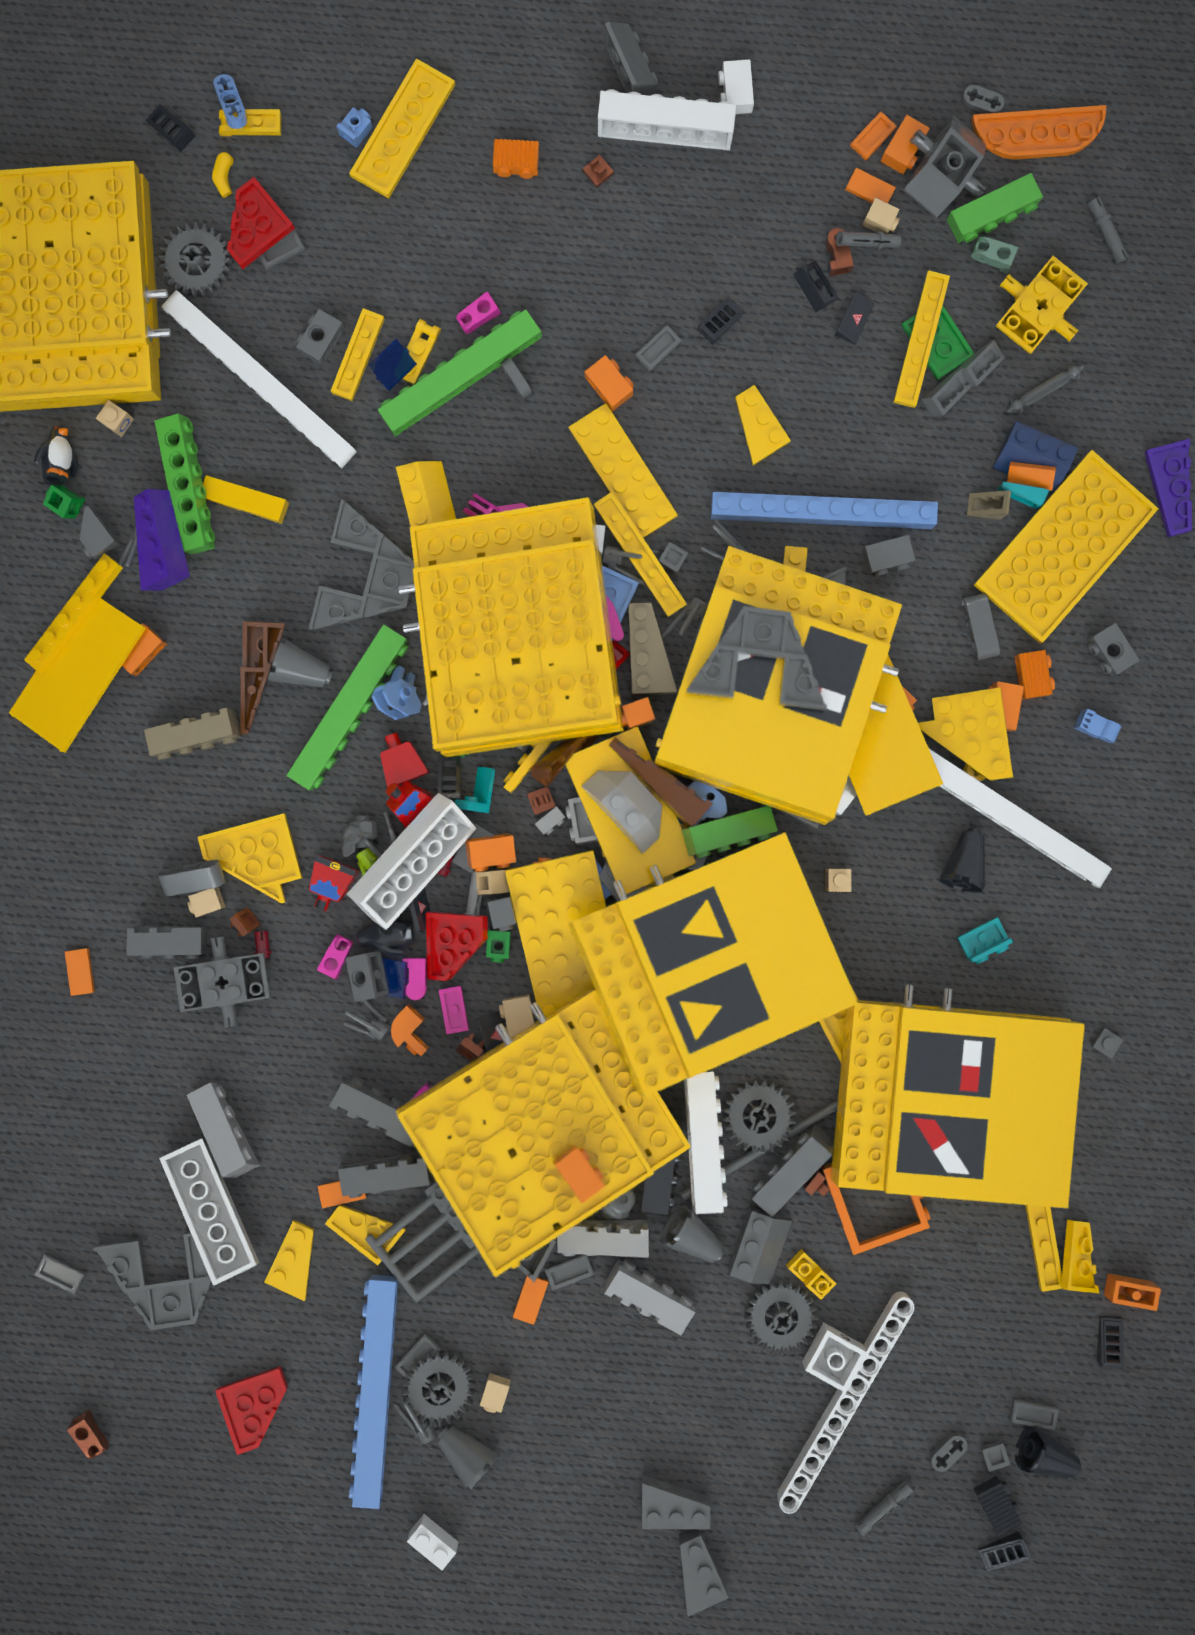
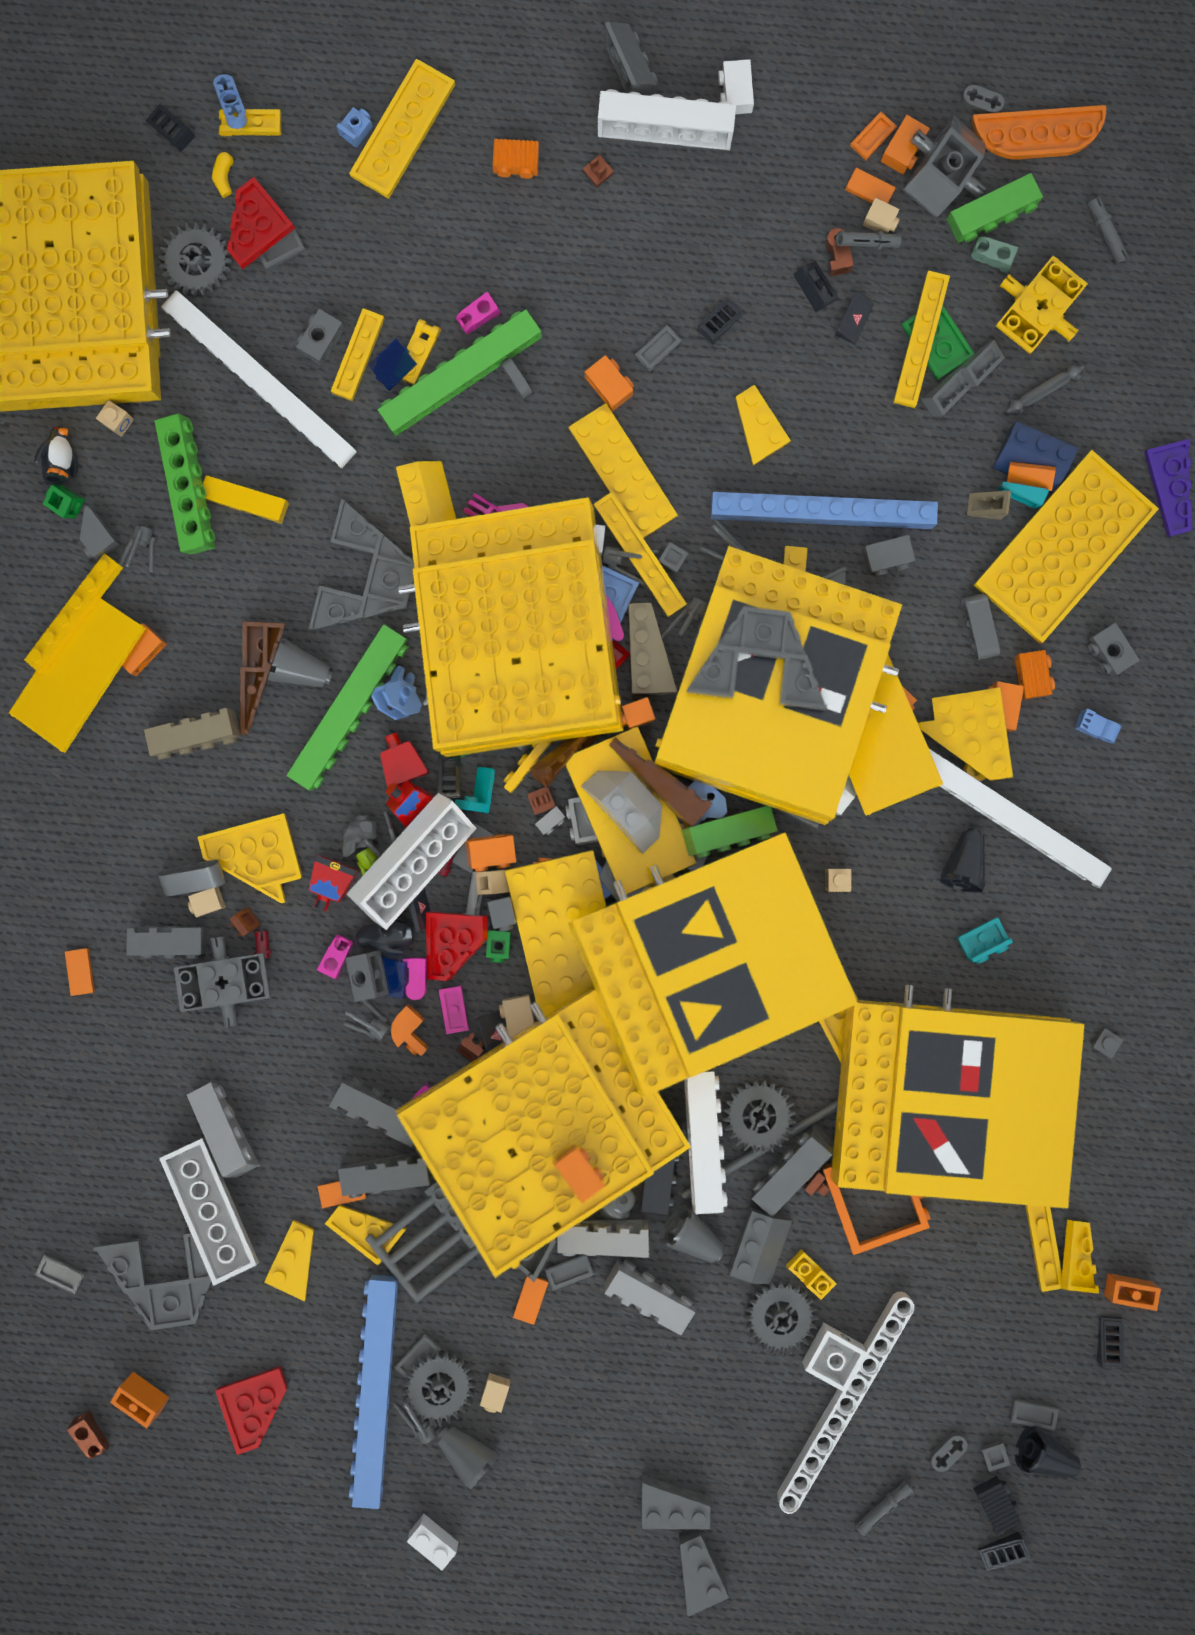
(139, 1400): none -> orange brick
(158, 541): dark purple wedge -> none

